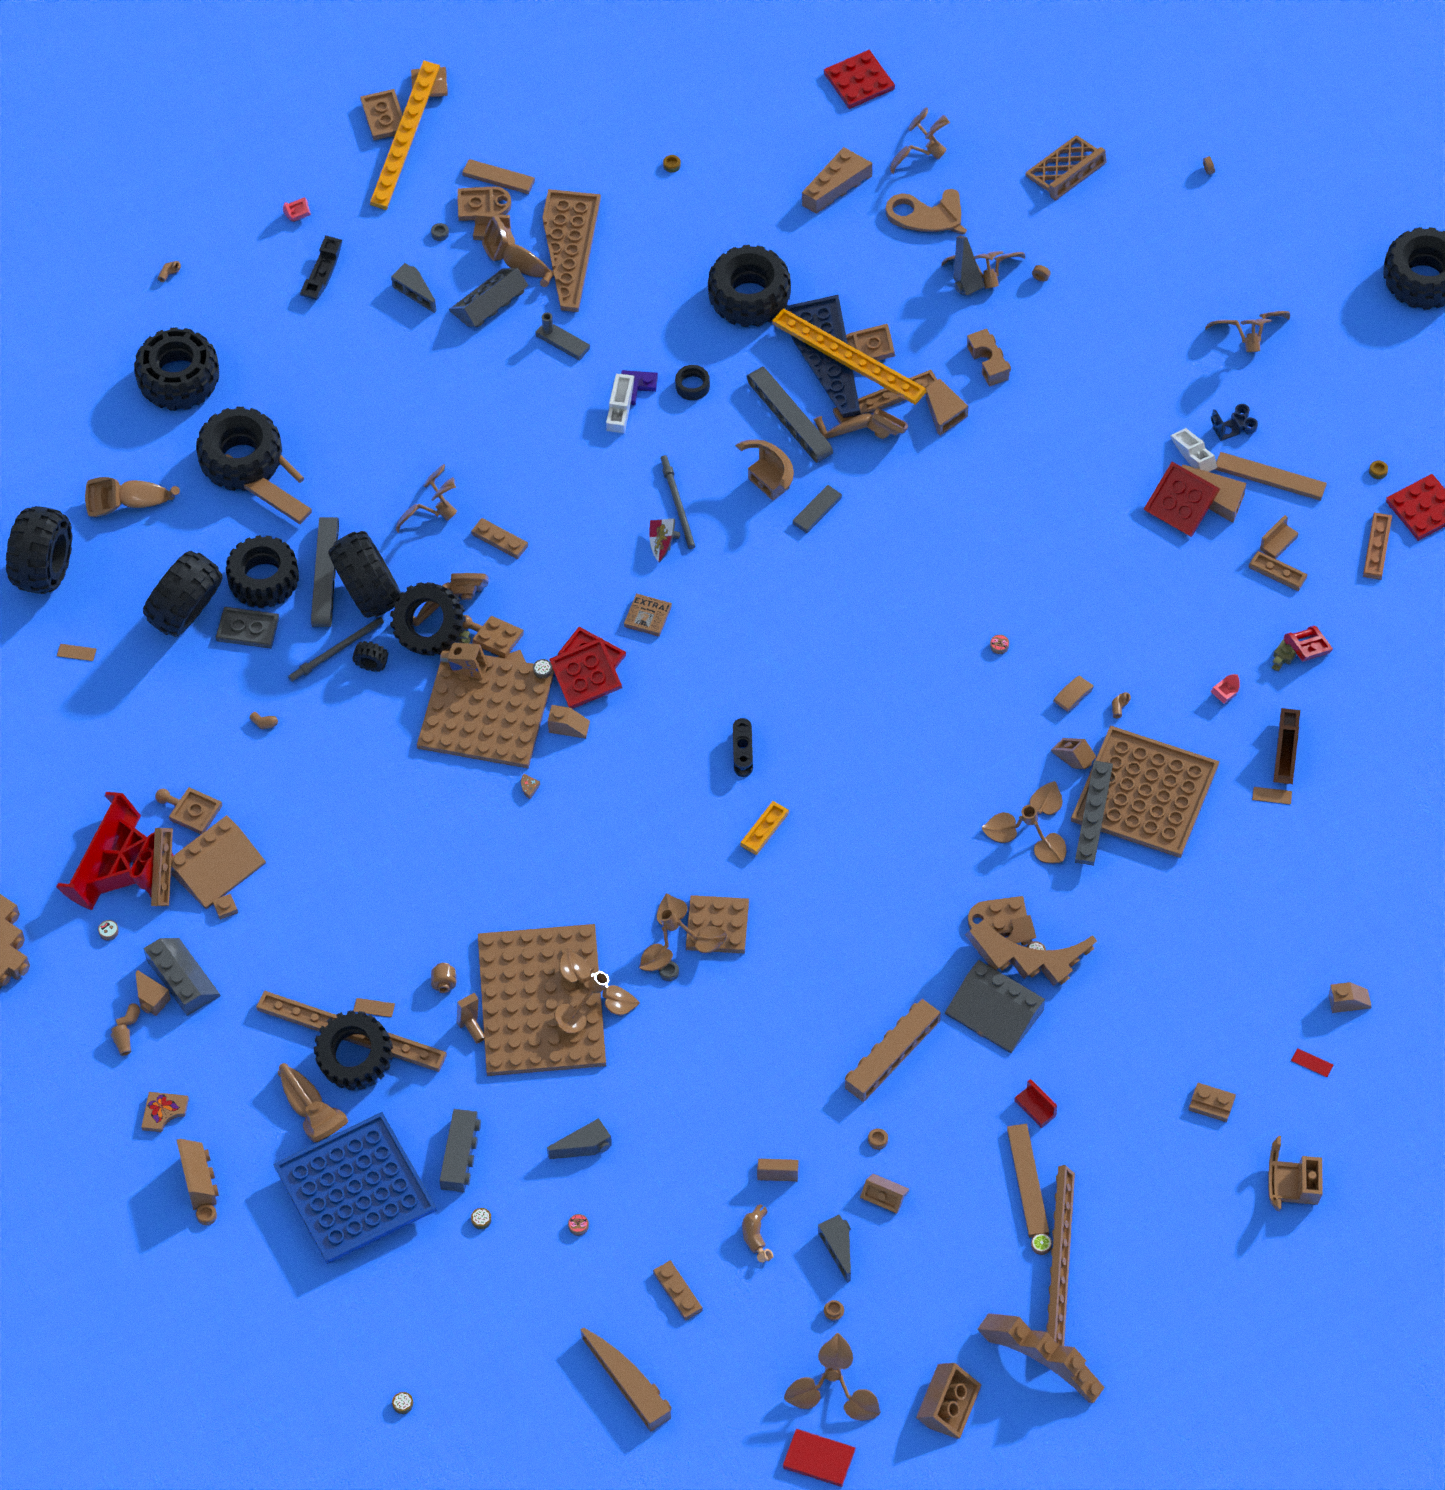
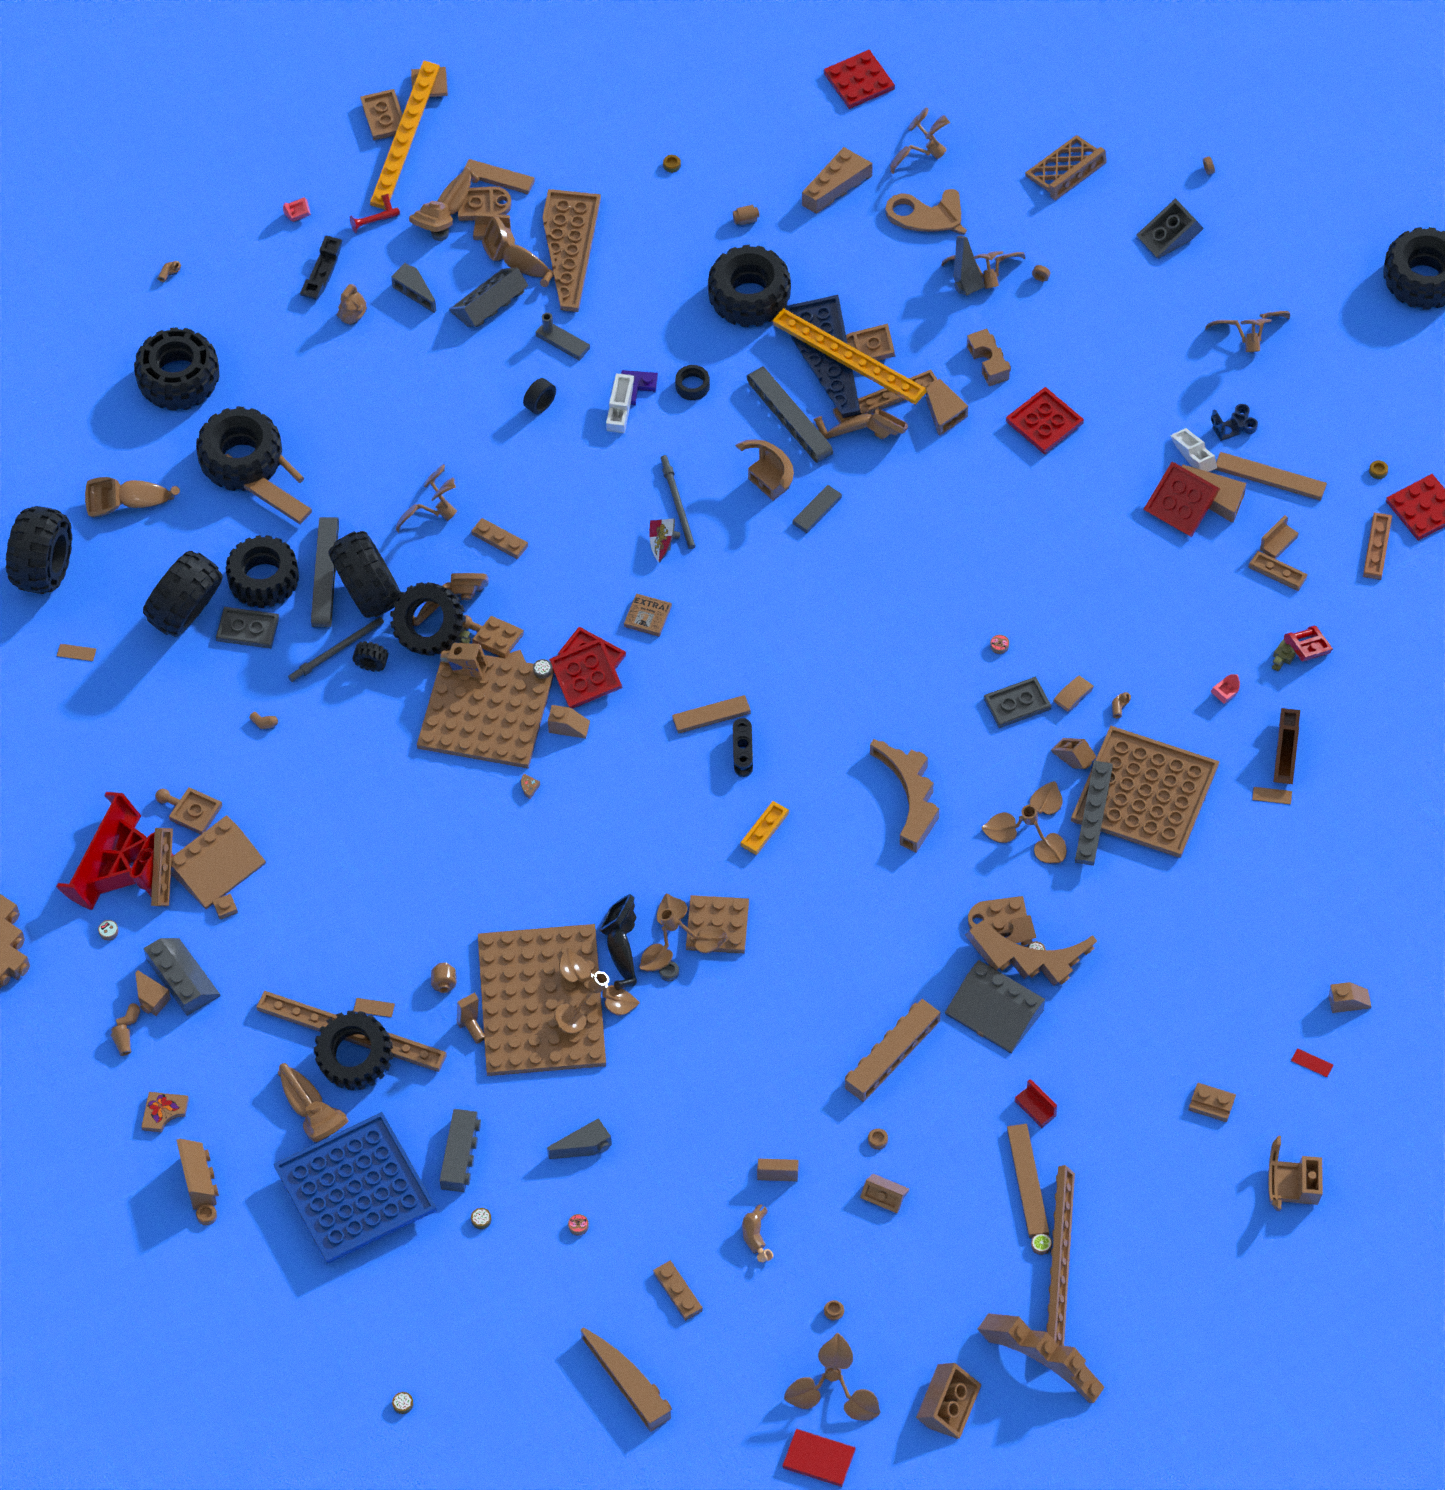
(351, 306): none -> medium nougat piece
(357, 223): none -> red piece
(437, 214): none -> medium nougat piece
(539, 396): none -> black tyre
(616, 925): none -> black piece
(711, 714): none -> medium nougat tile
(745, 215): none -> medium nougat brick
(836, 1238): dark grey slope -> none
(909, 770): none -> medium nougat arch
(1017, 702): none -> dark grey tile
(1044, 420): none -> red plate
(1169, 229): none -> dark grey slope

